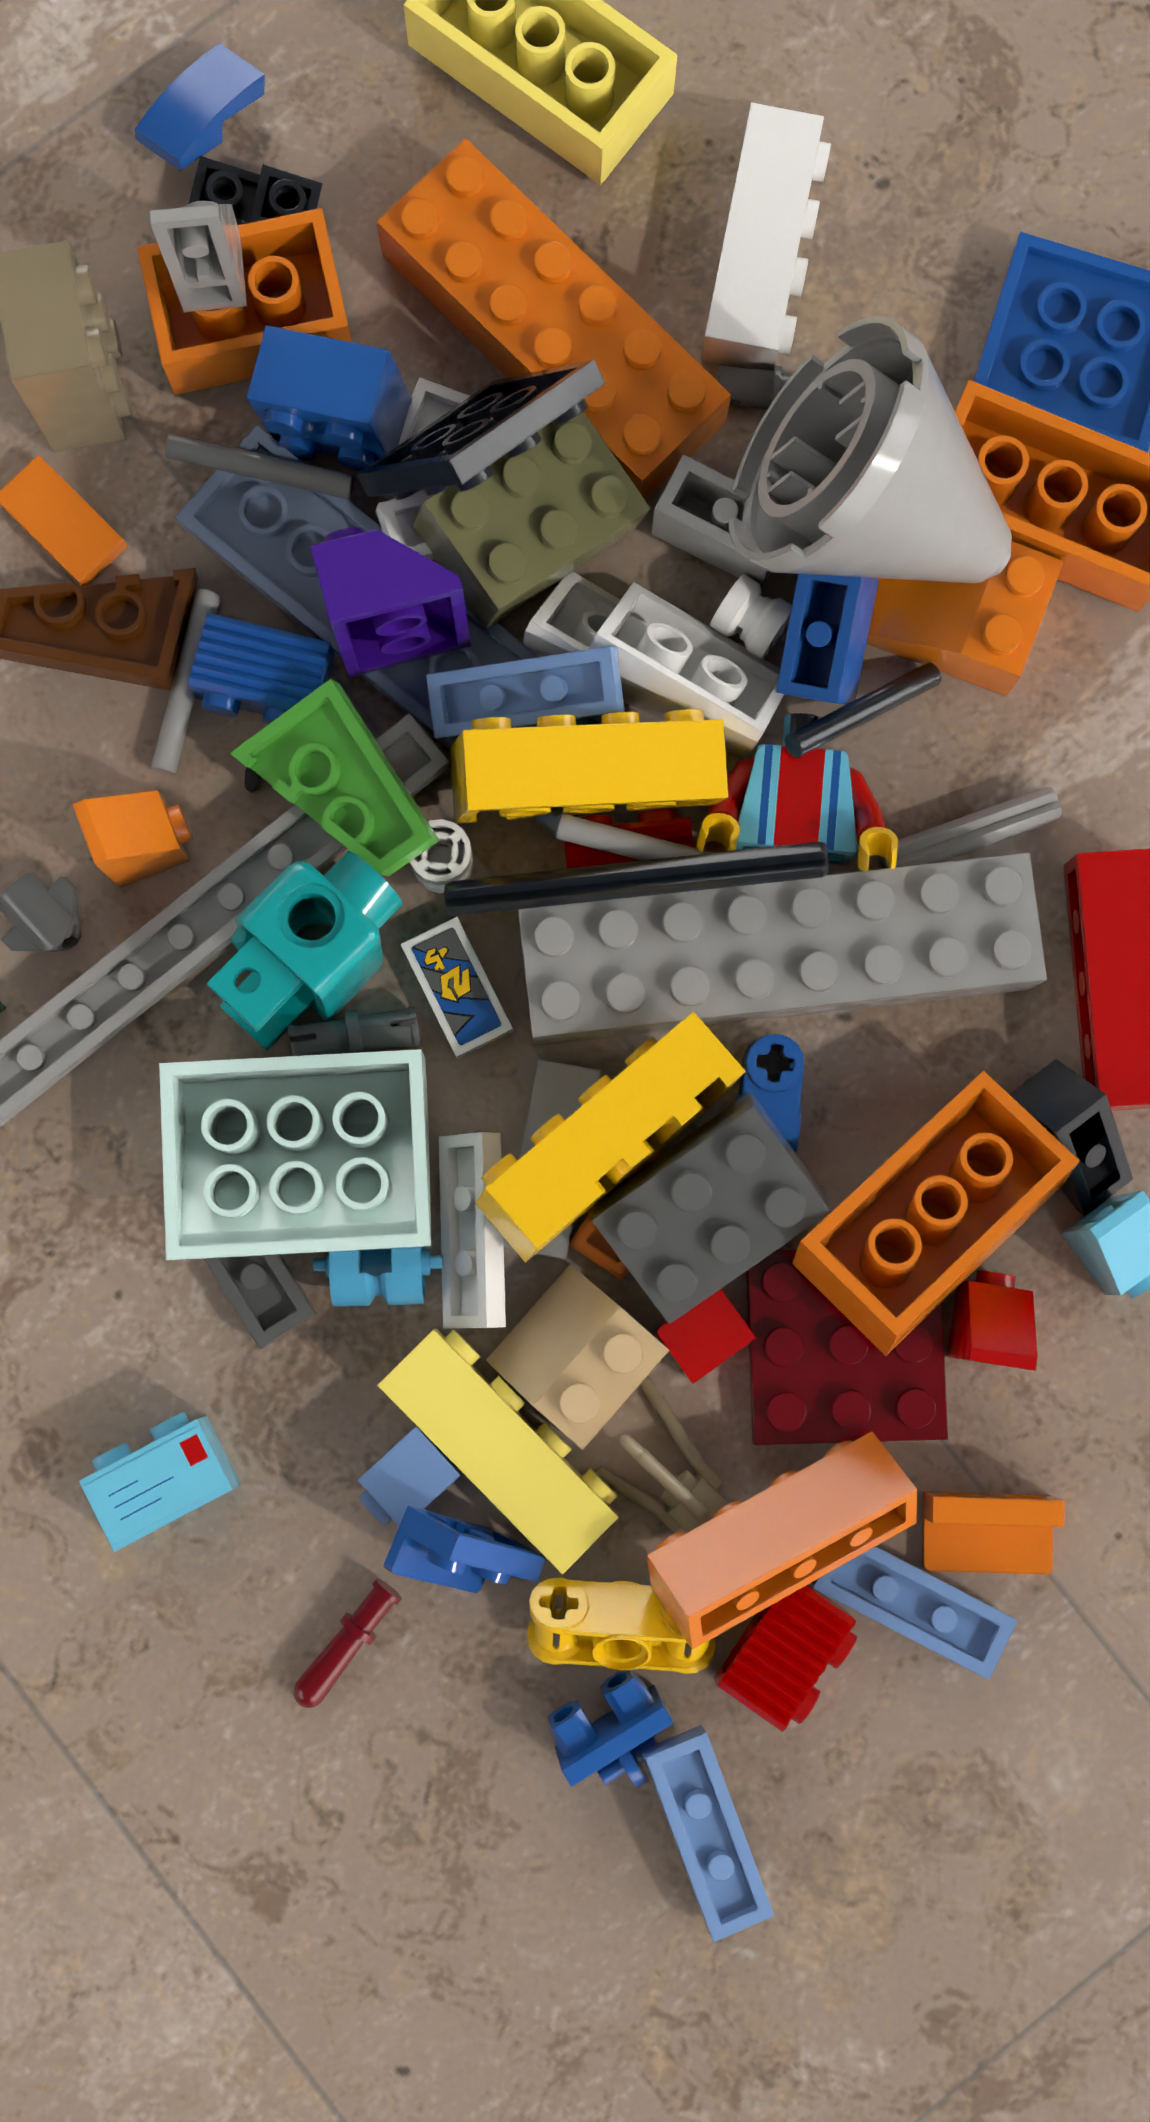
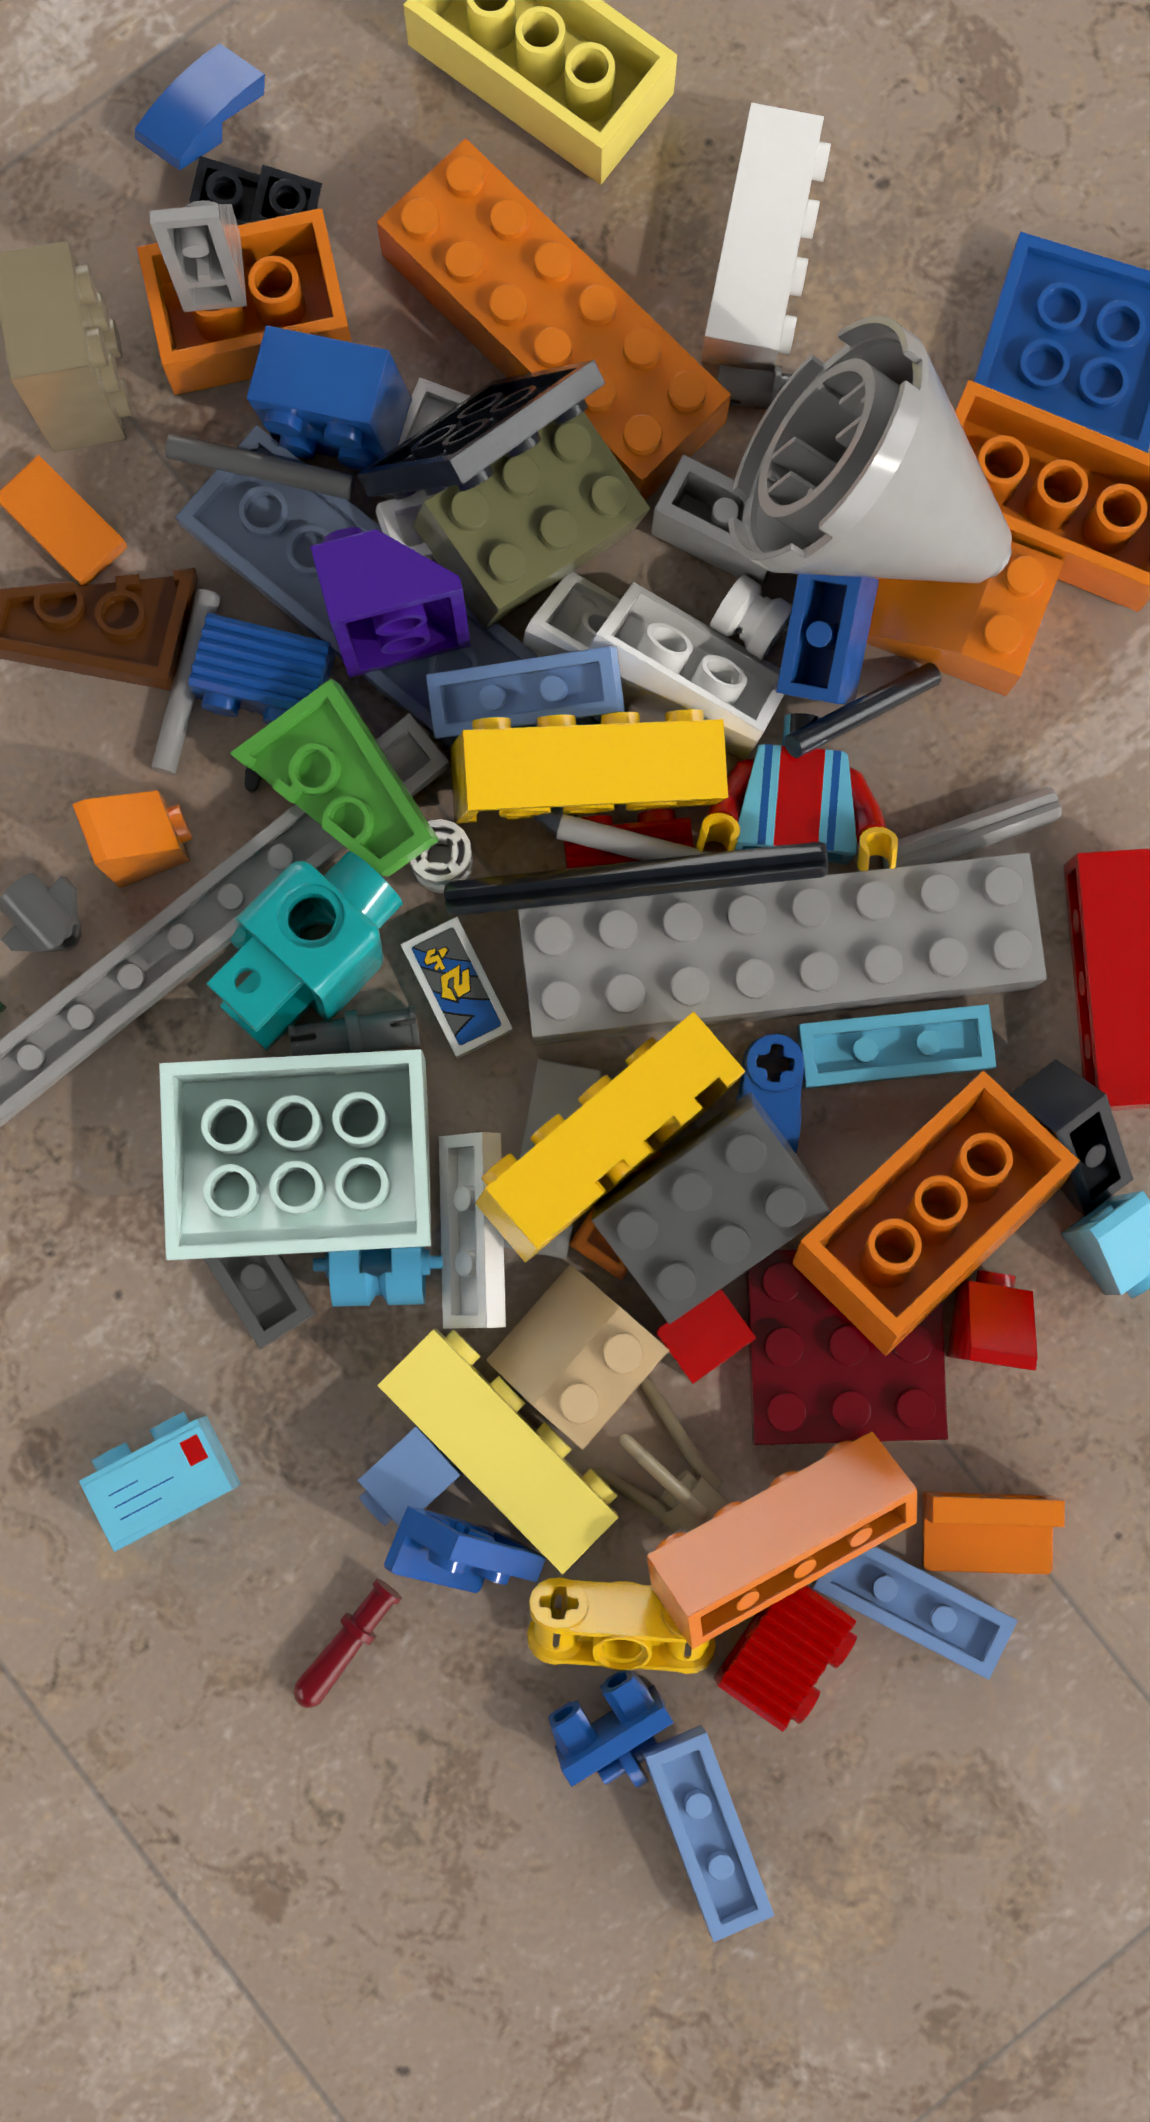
(897, 1046): none -> medium azure plate

